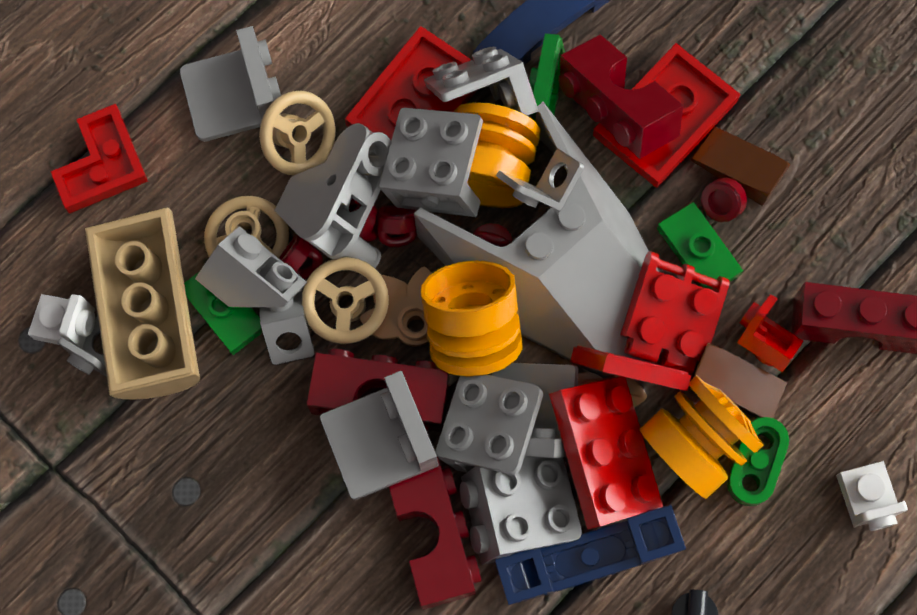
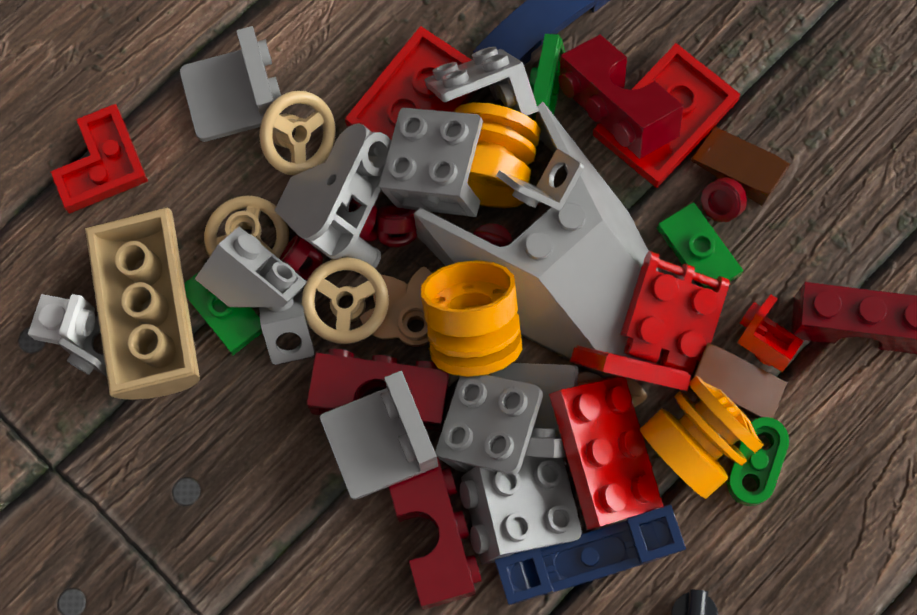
(870, 496): white bracket -> none

